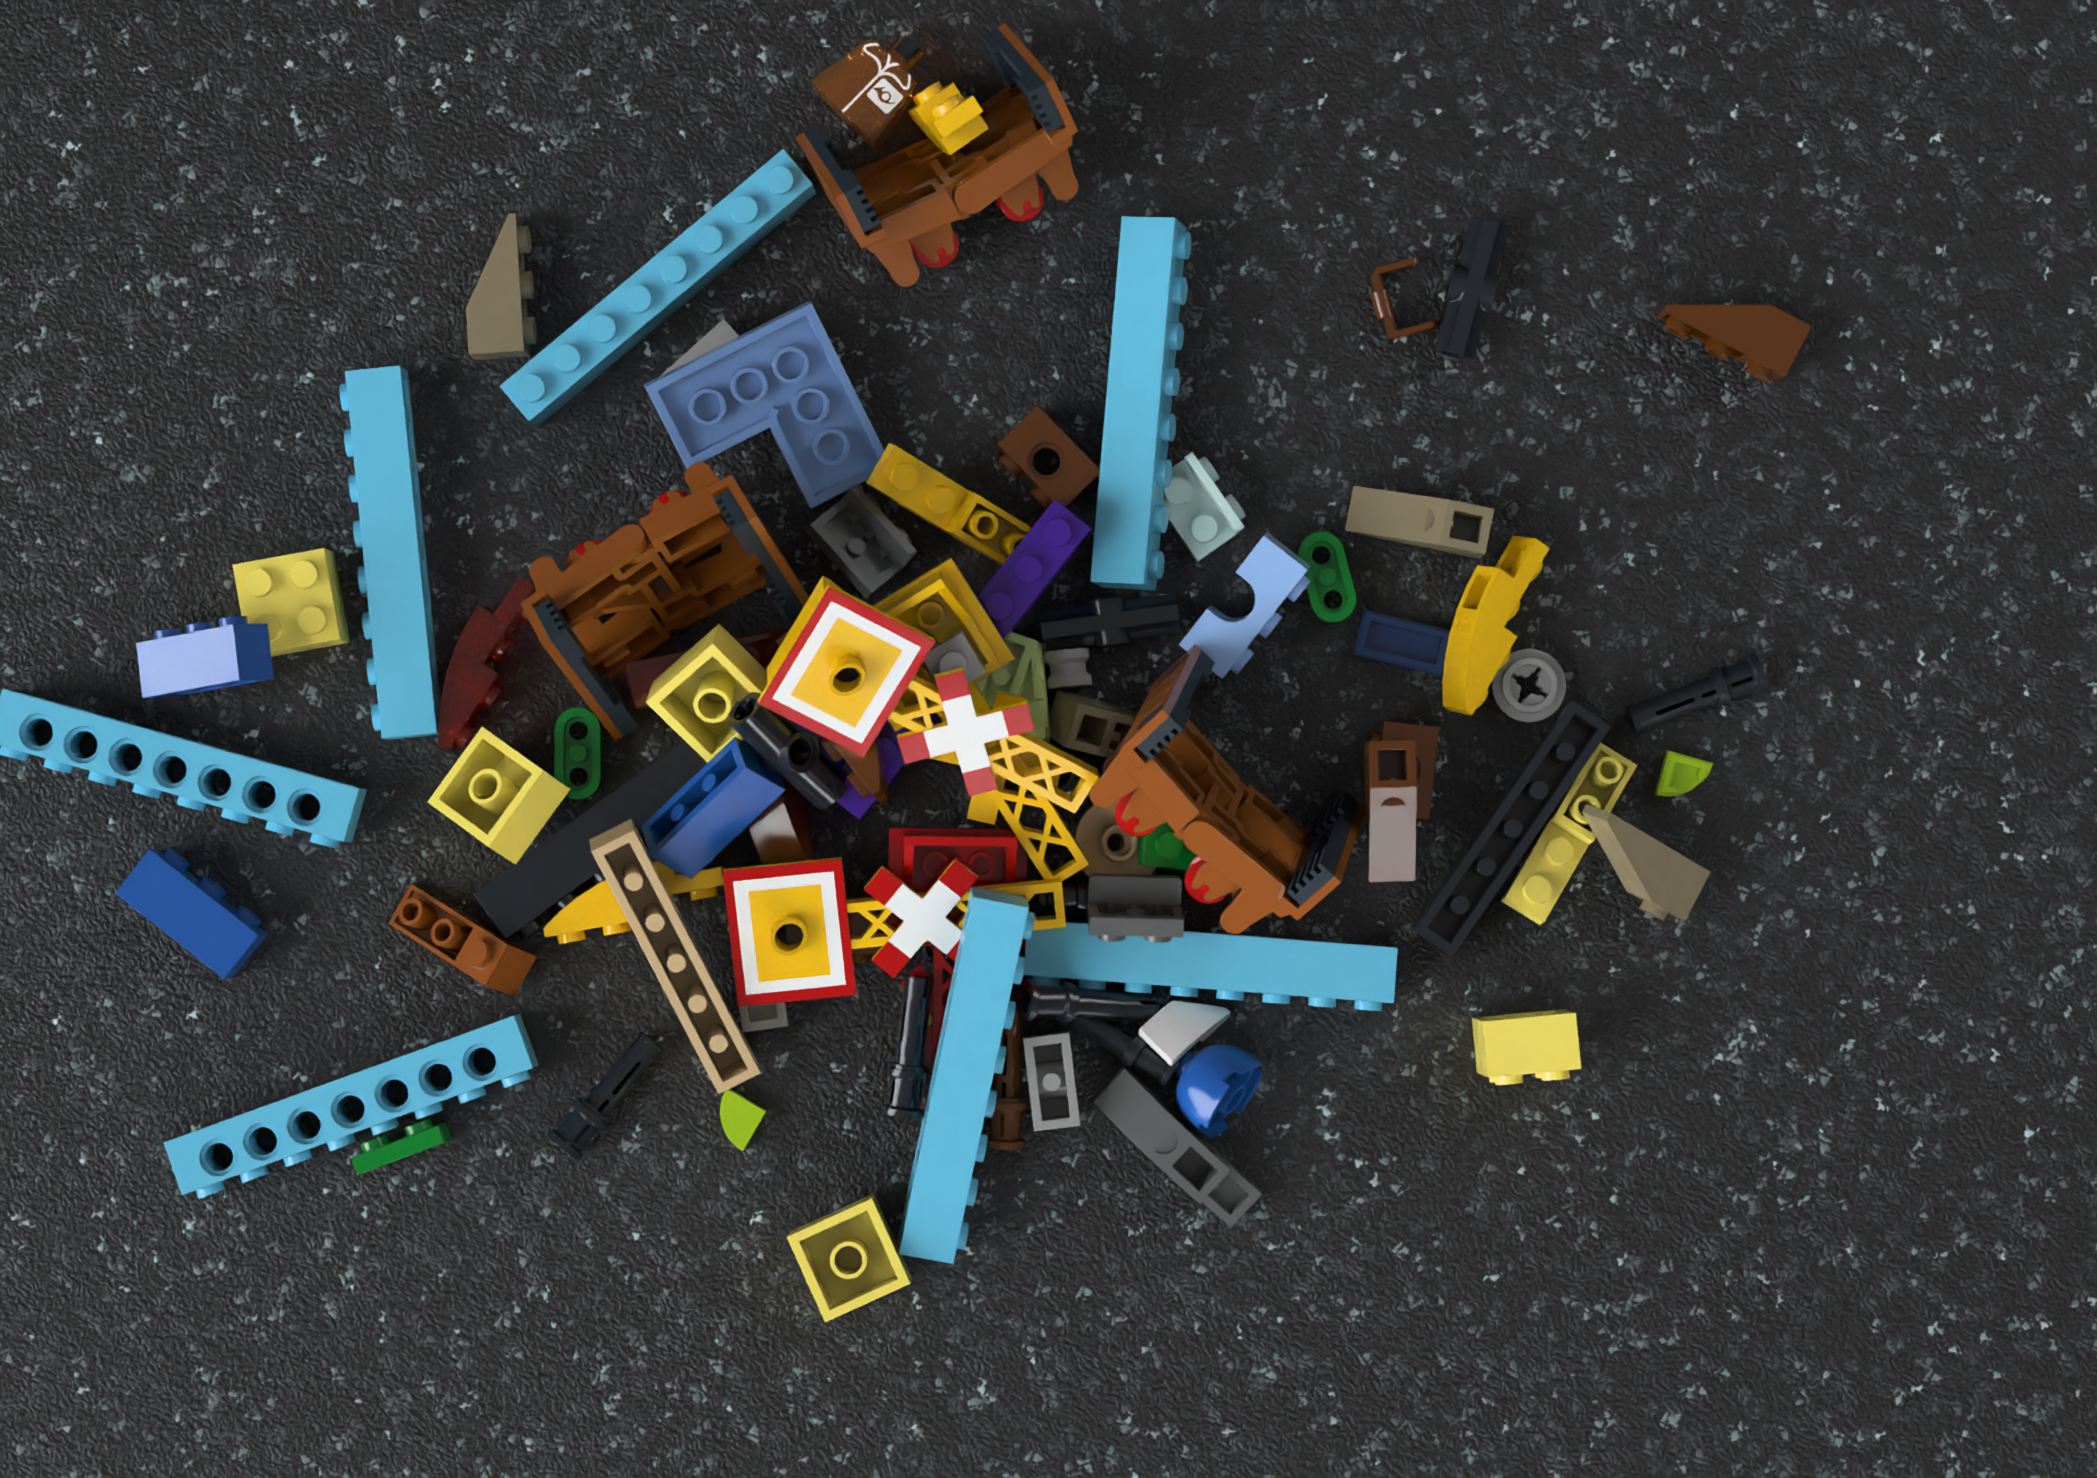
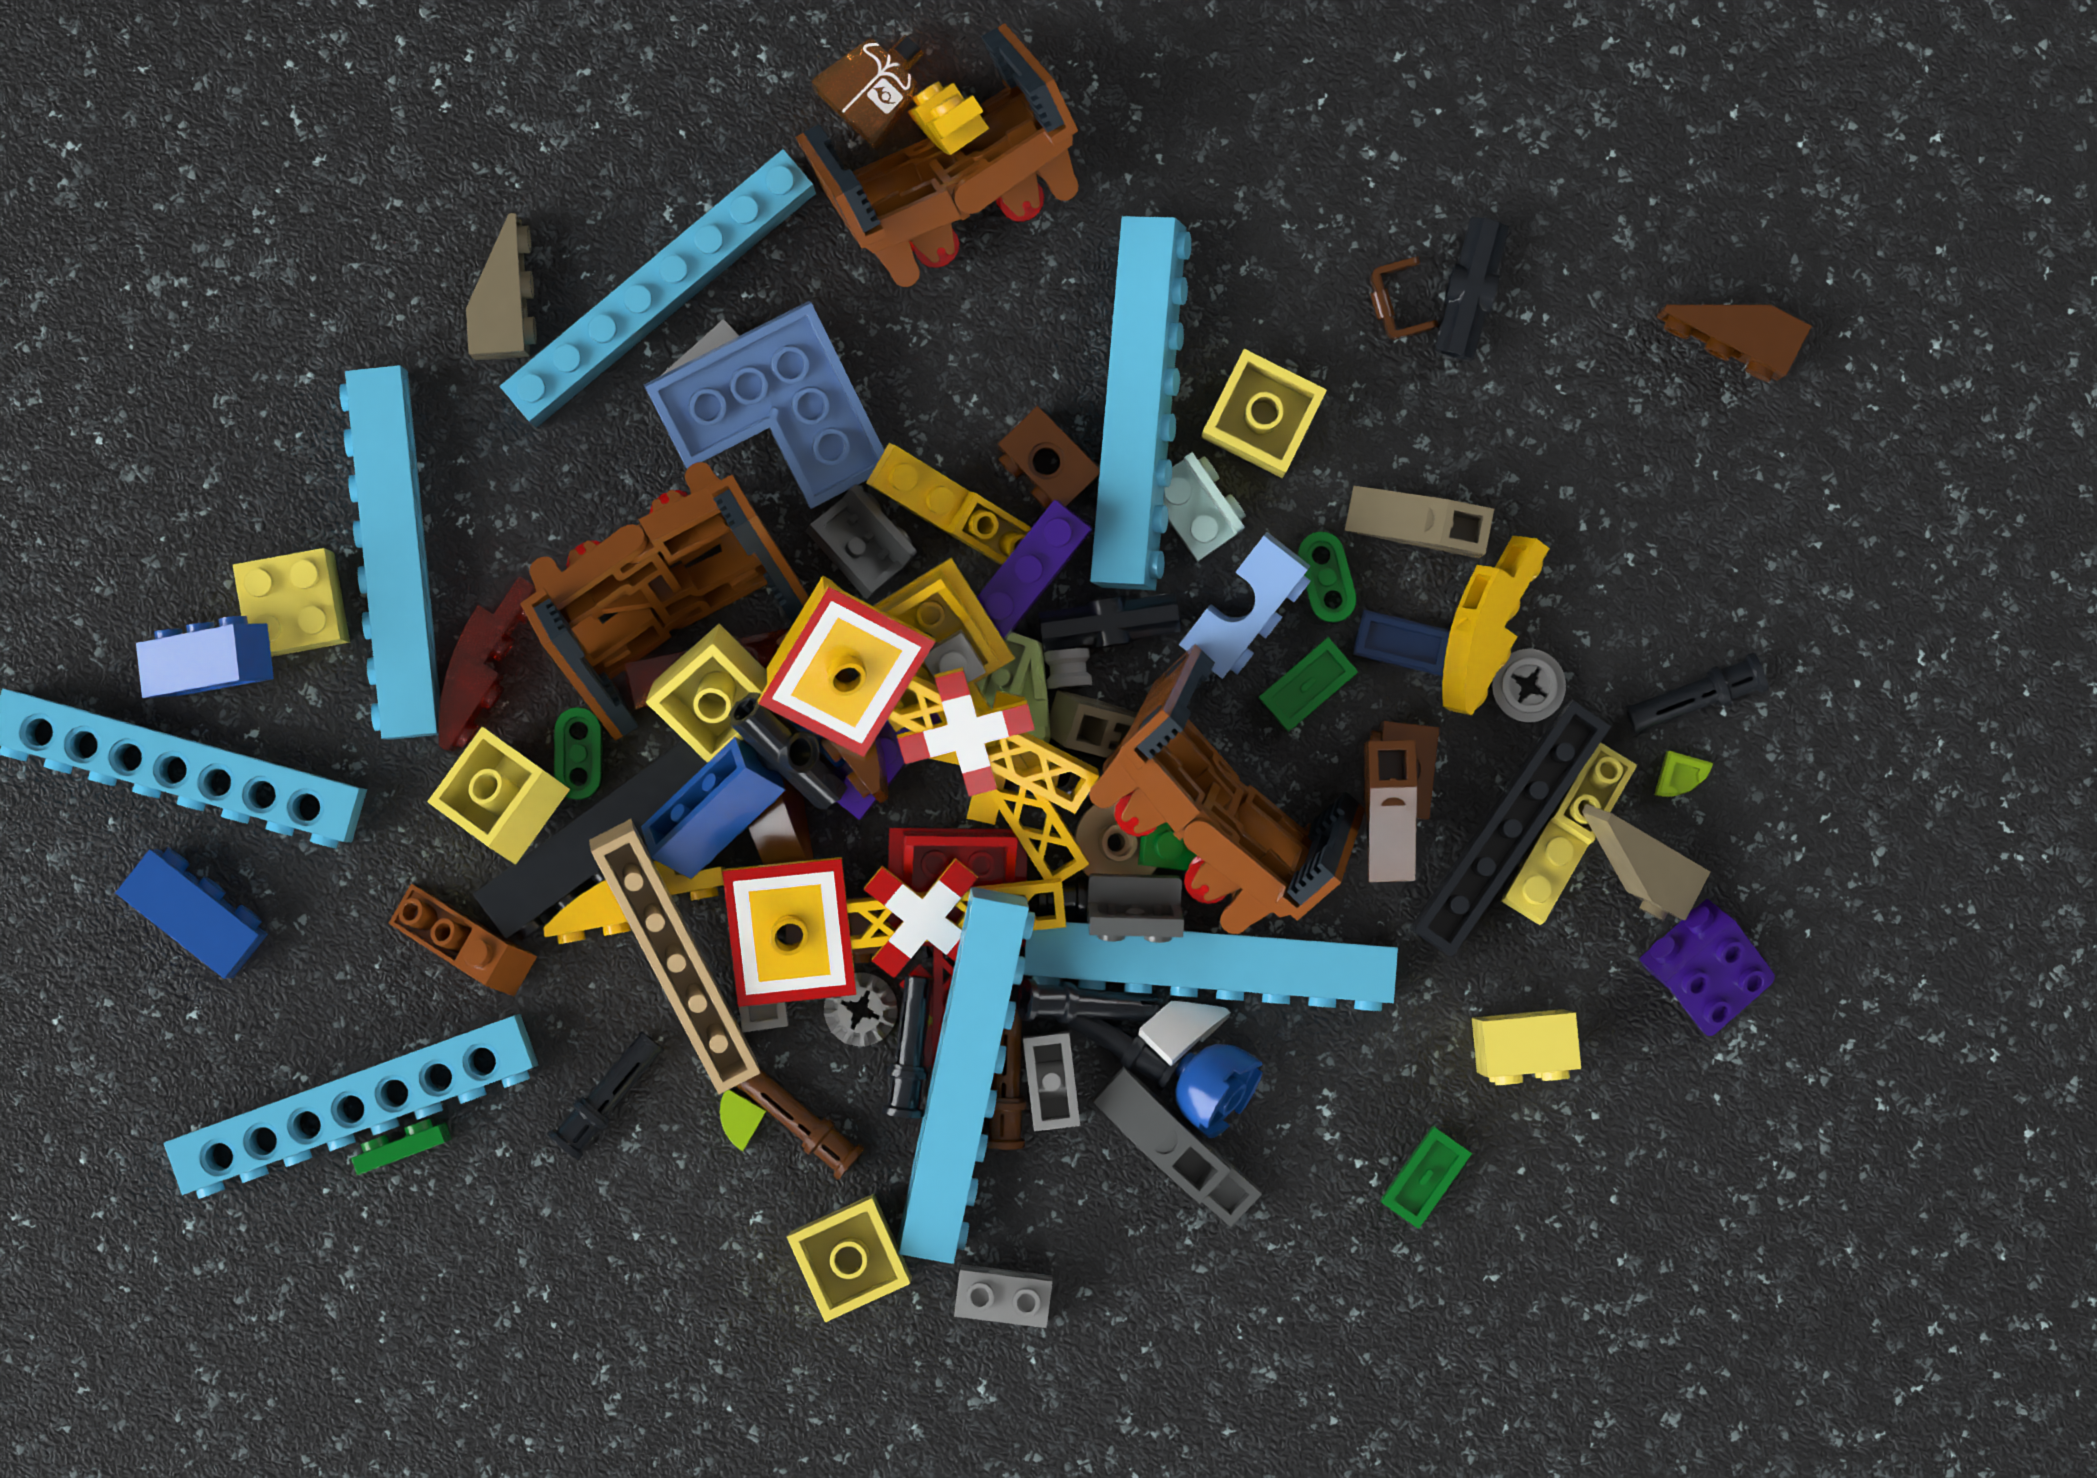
(817, 1135): none -> reddish brown pin
(868, 1031): none -> light grey gear
(1003, 1296): none -> light grey brick
(1263, 413): none -> light yellow brick
(1308, 684): none -> green plate
(1425, 1177): none -> green plate
(1709, 967): none -> dark purple bracket

